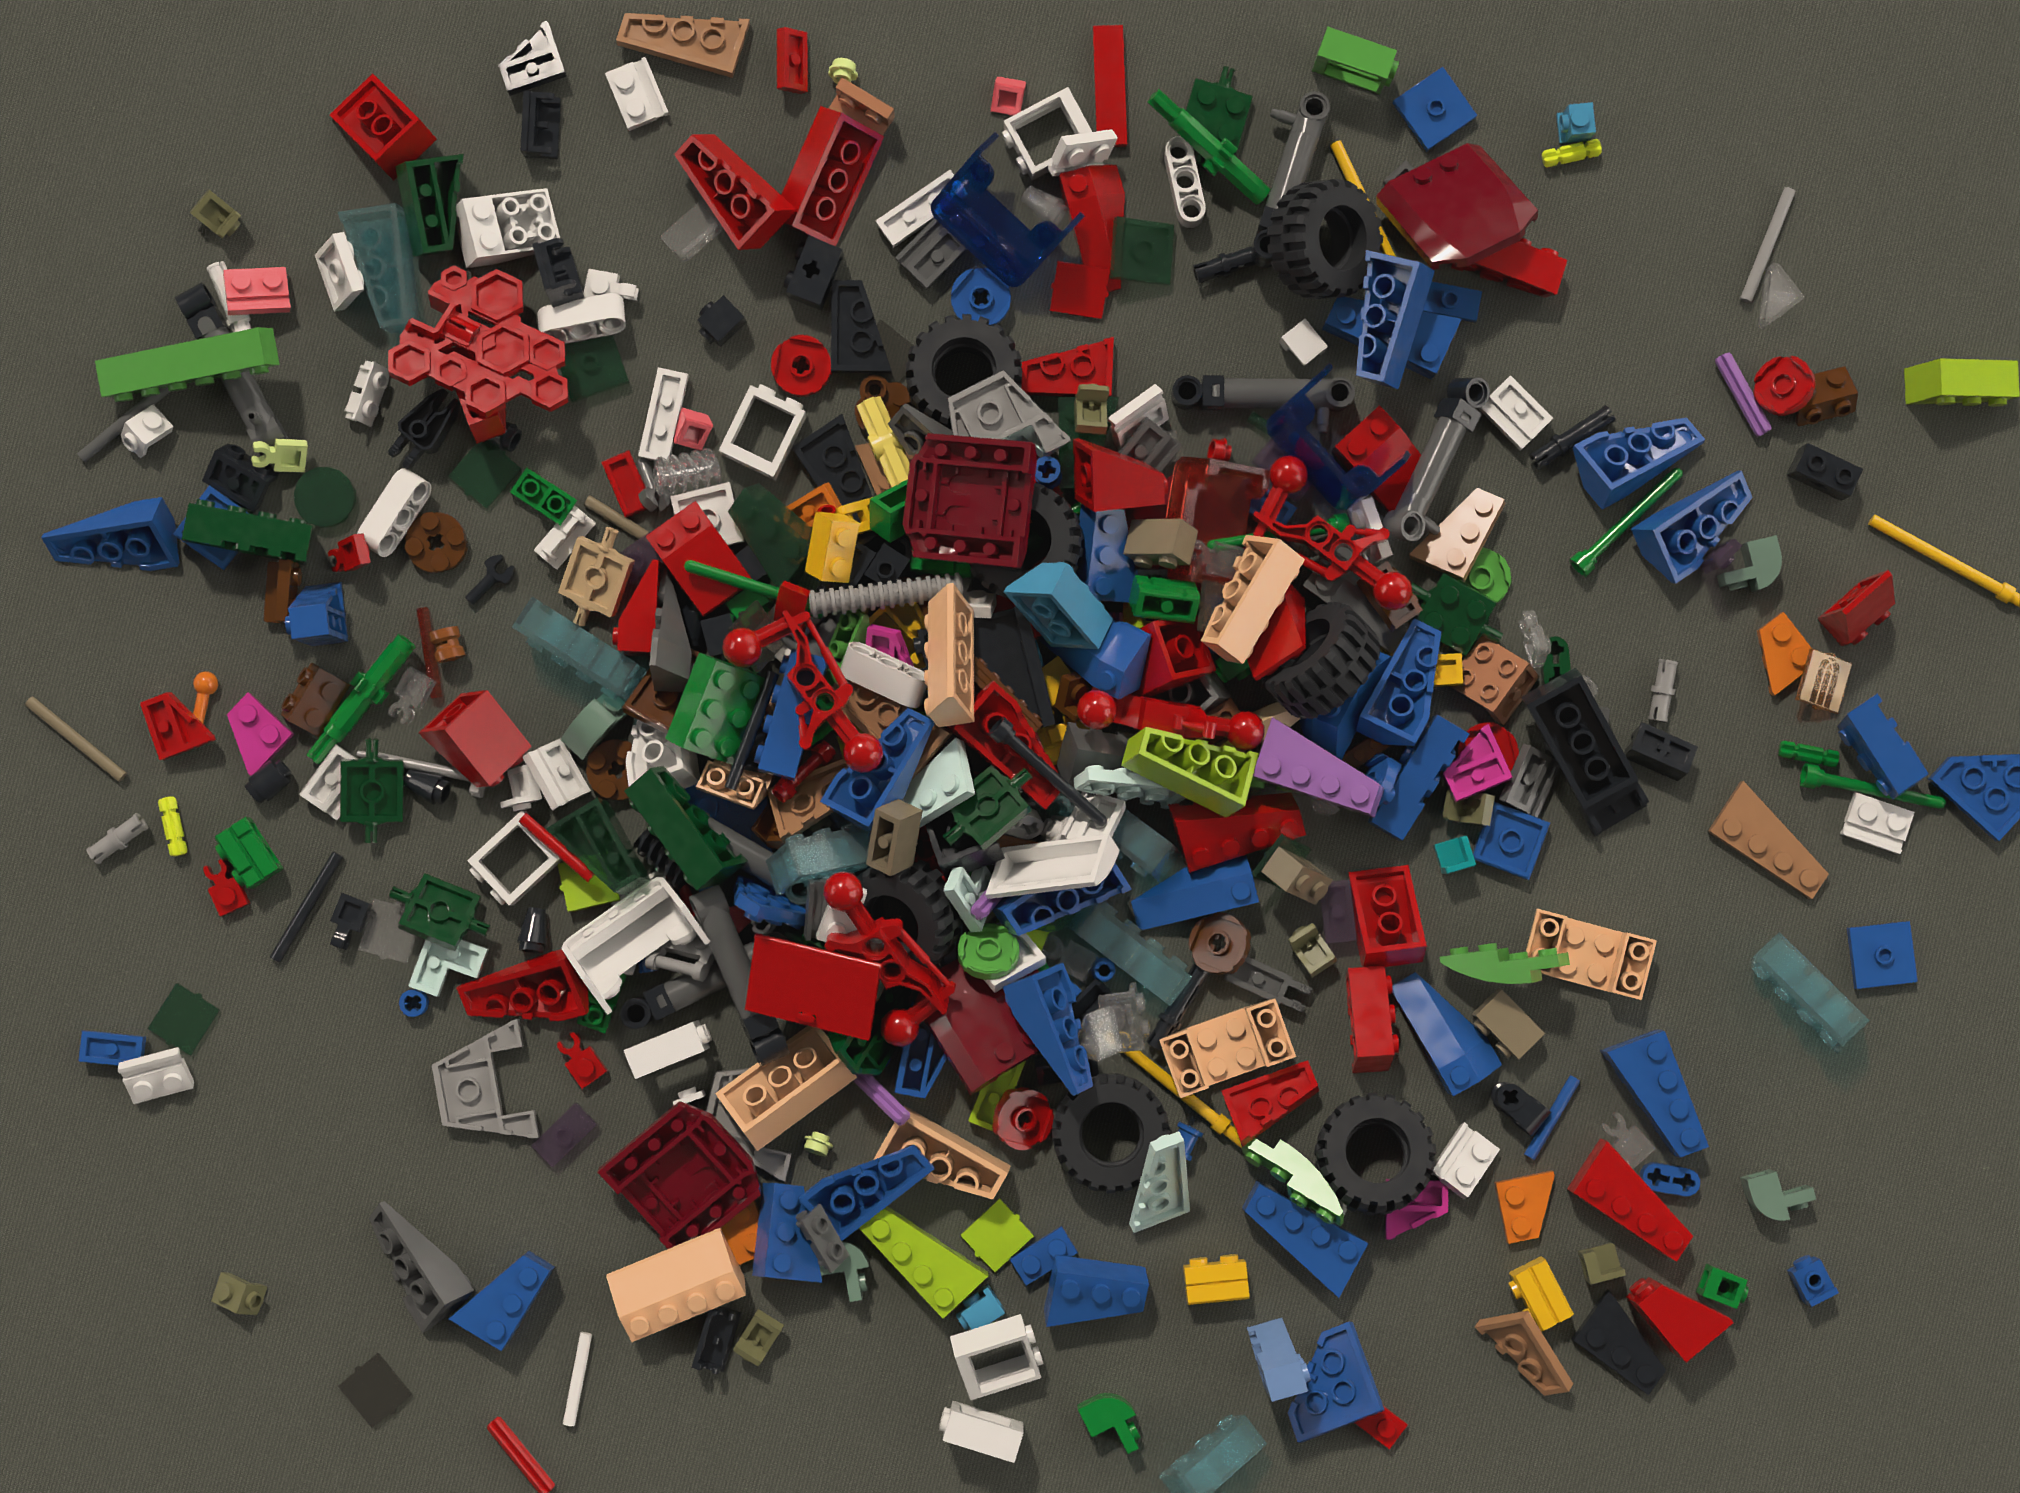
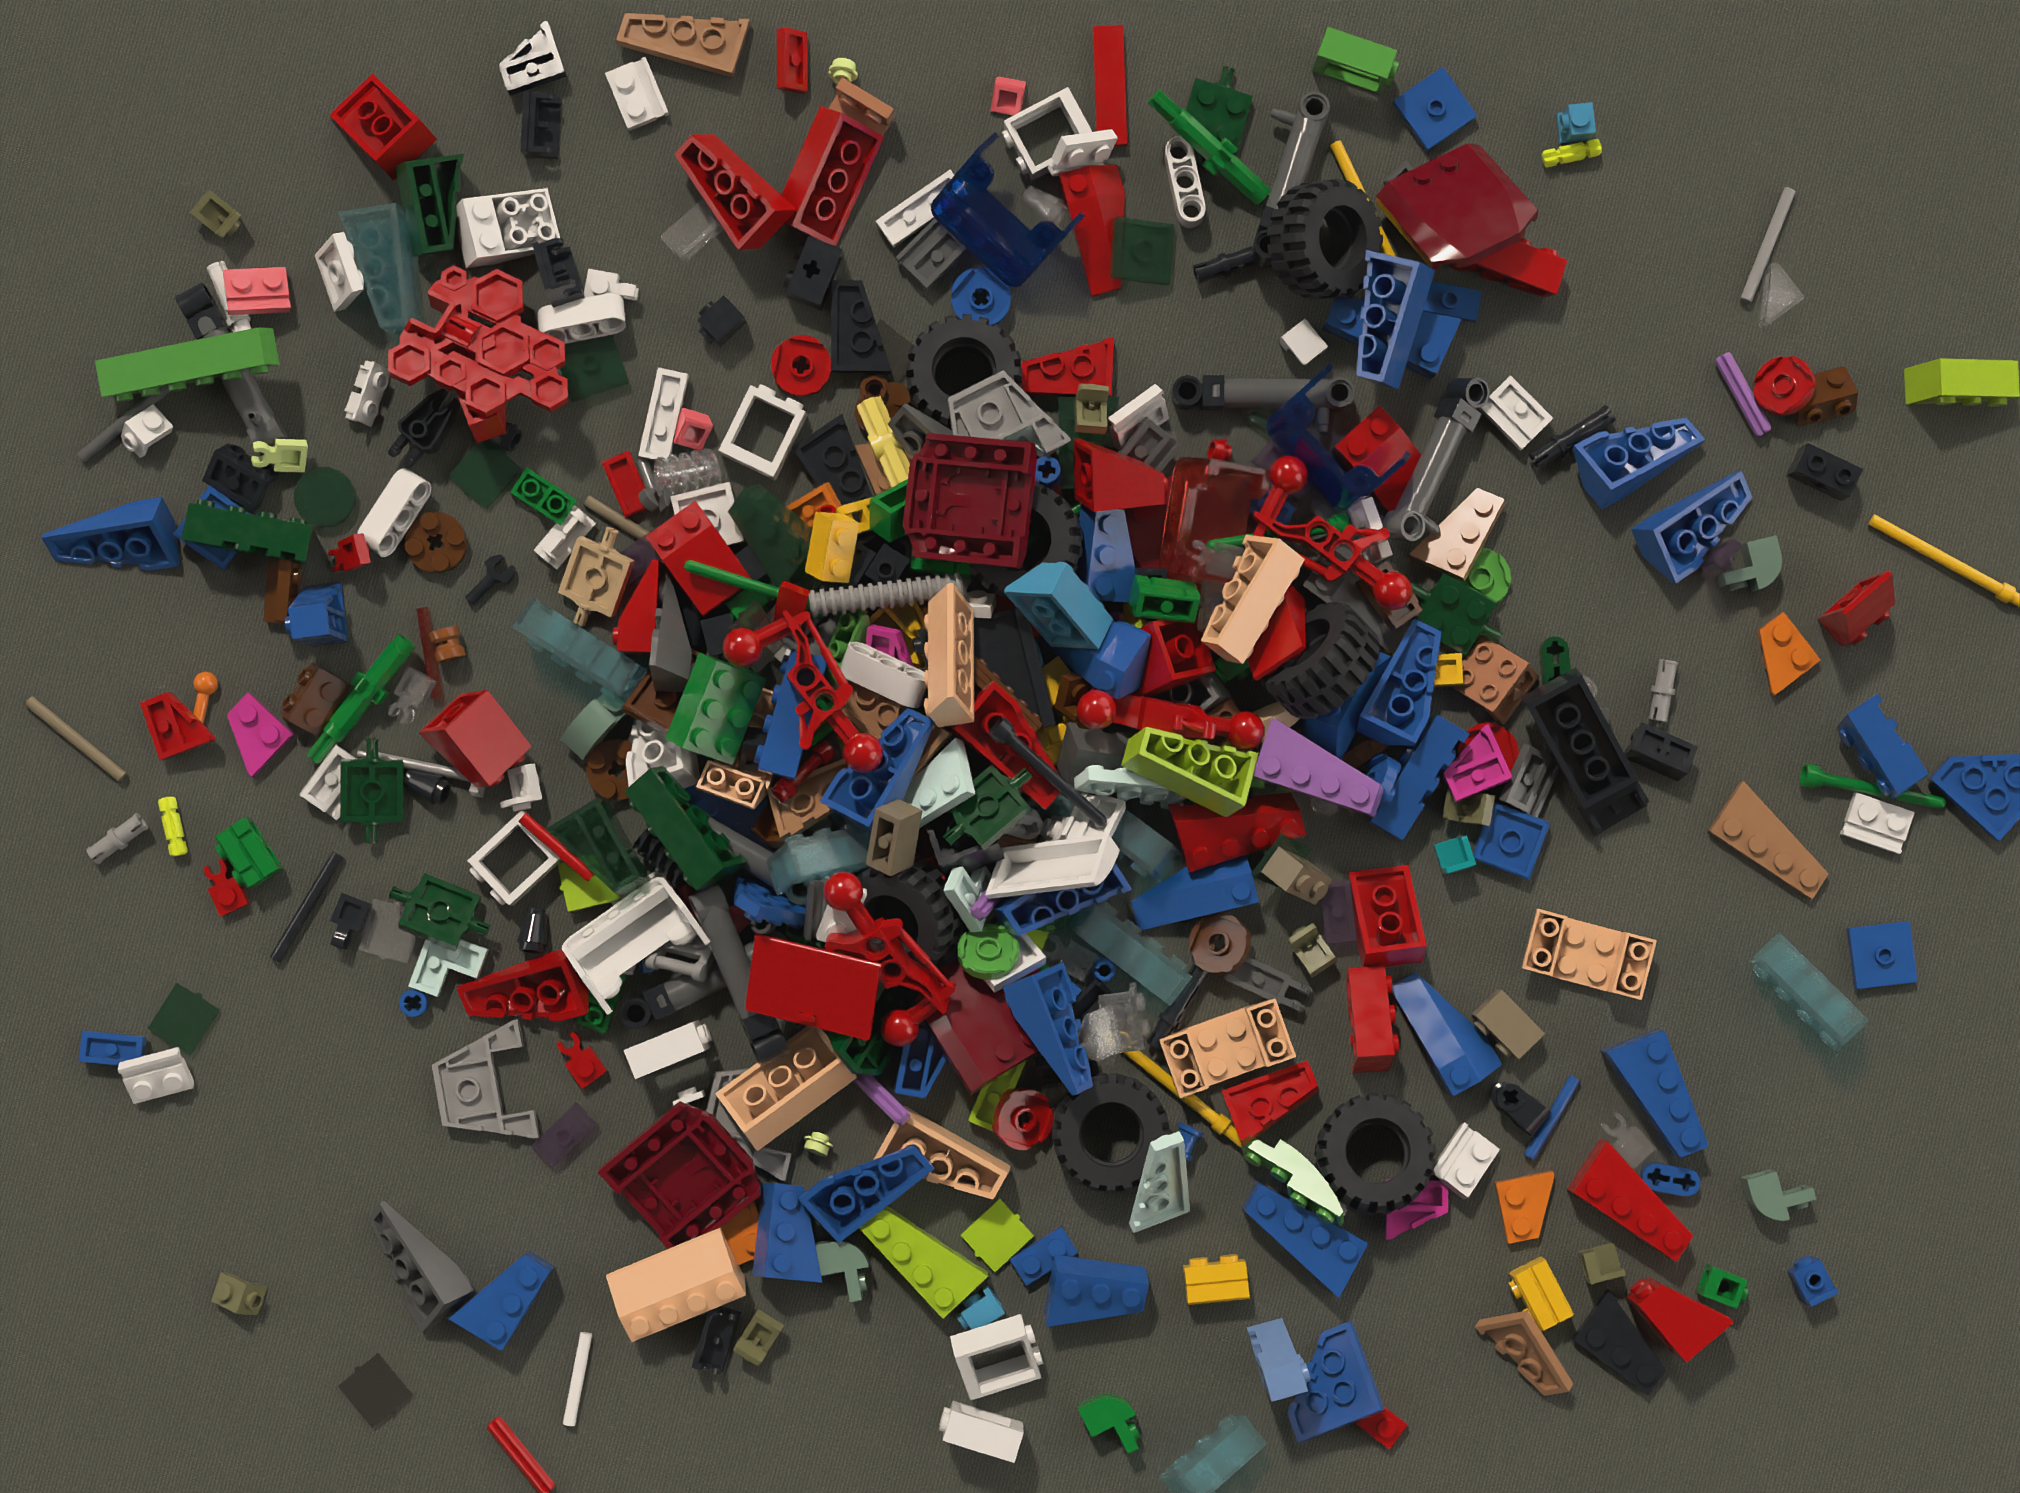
(268, 780): black brick -> none
(556, 774): white plate -> none
(751, 730): black bar -> none
(825, 1240): dark grey hinge -> none
(1079, 289): red piece -> none
(1160, 542): dark tan brick -> none
(1500, 966): bright green slope -> none
(1535, 642): clear plate -> none
(1584, 561): green piece -> none
(1808, 753): green axle -> none
(1823, 681): piece -> none

